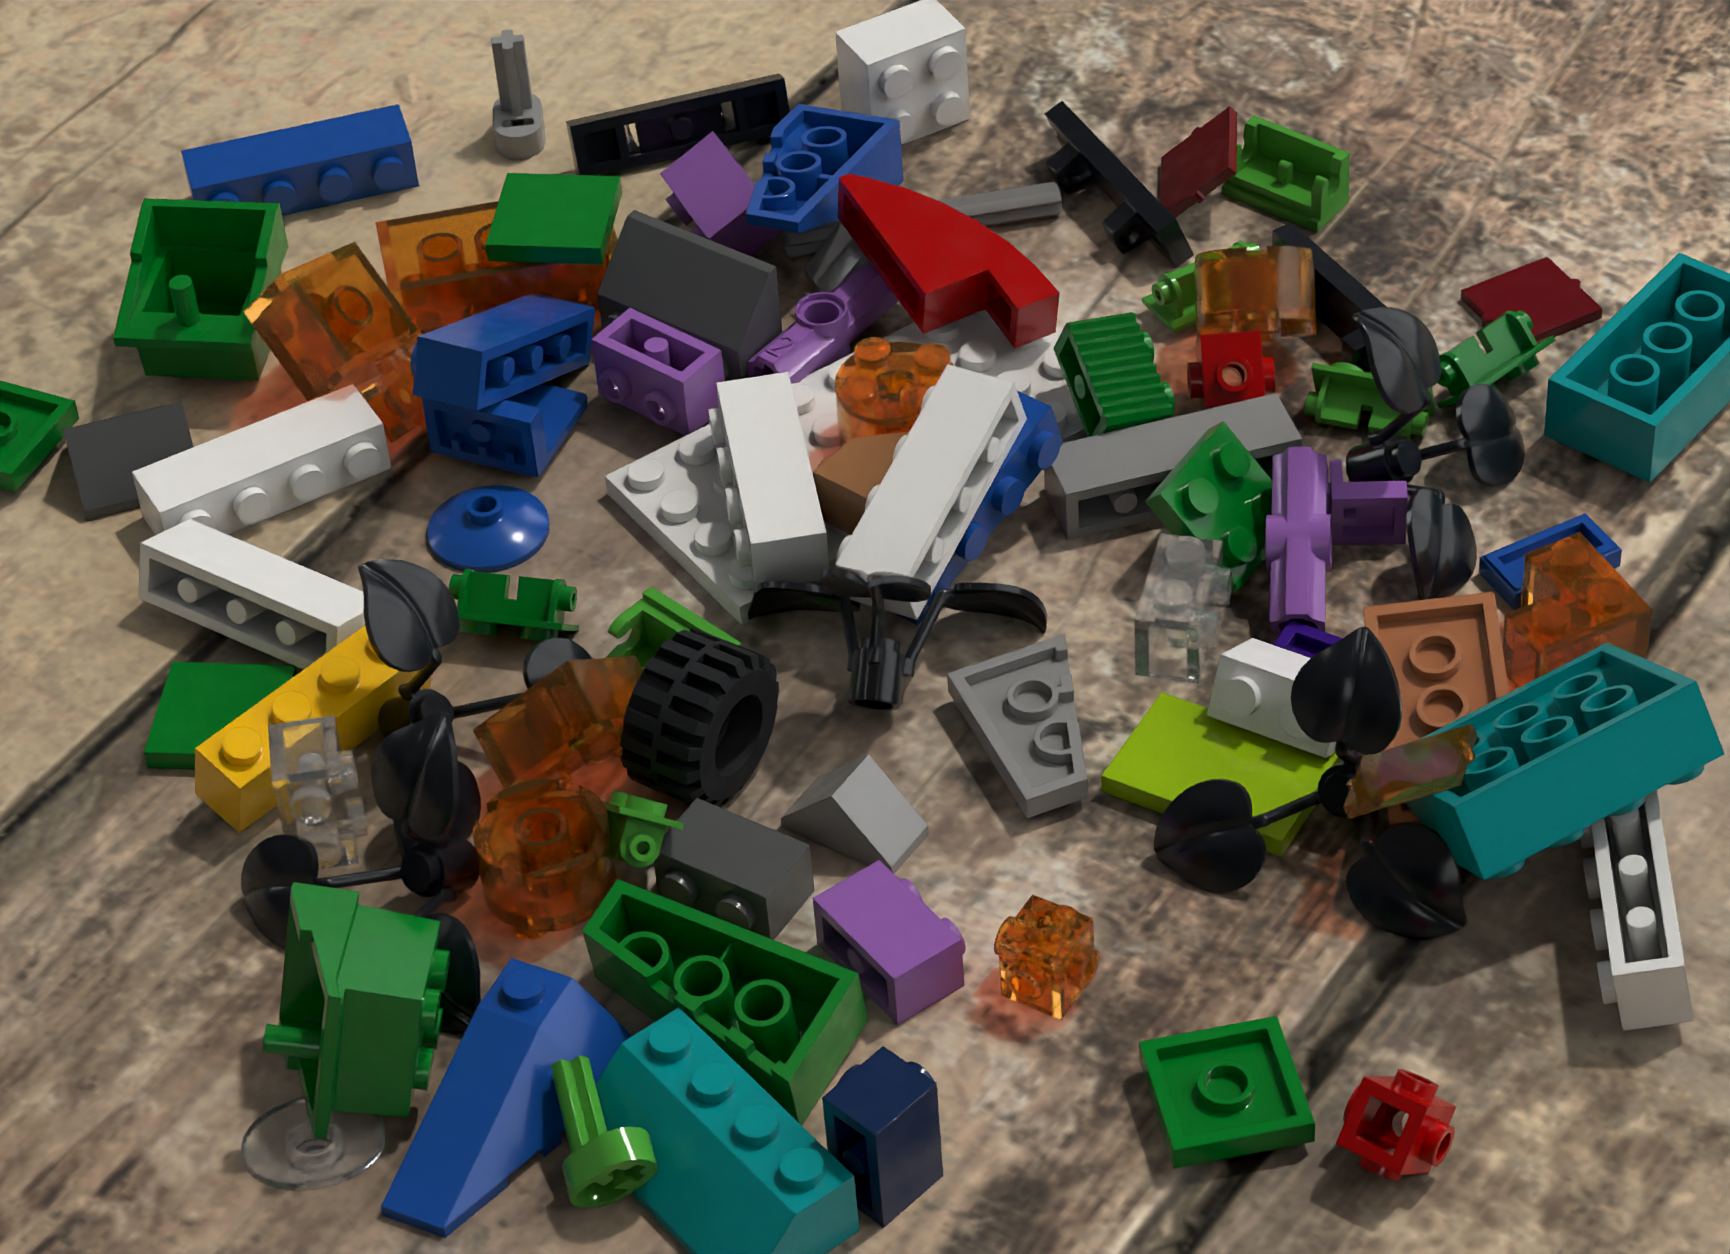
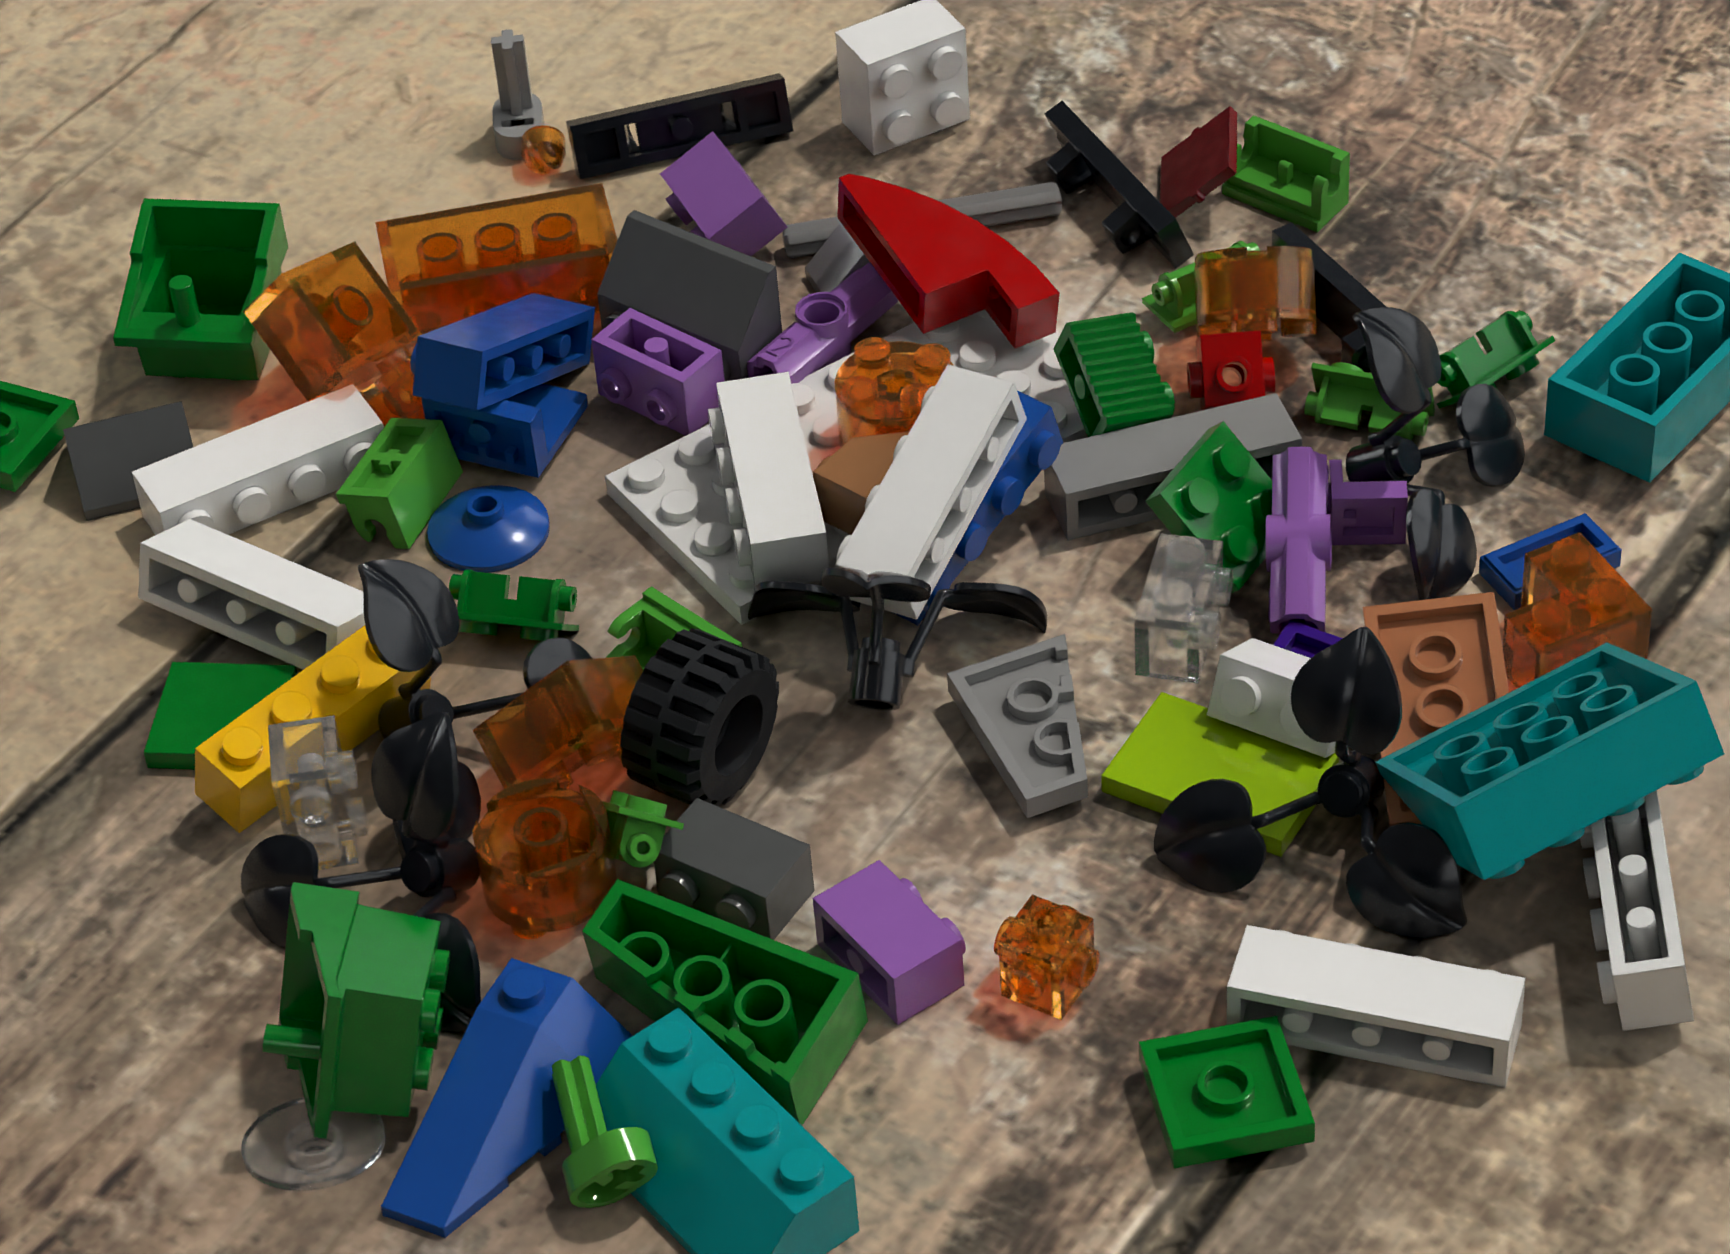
(308, 163): blue brick -> none
(401, 480): none -> bright green hinge
(550, 146): none -> clear orange hinge
(554, 218): green tile -> none
(809, 156): blue wedge -> none
(858, 815): light grey slope -> none
(885, 1132): dark blue brick -> none
(1376, 1131): red brick -> none
(1379, 1004): none -> white brick
(1411, 771): clear orange piece -> none
(1541, 291): dark red piece -> none

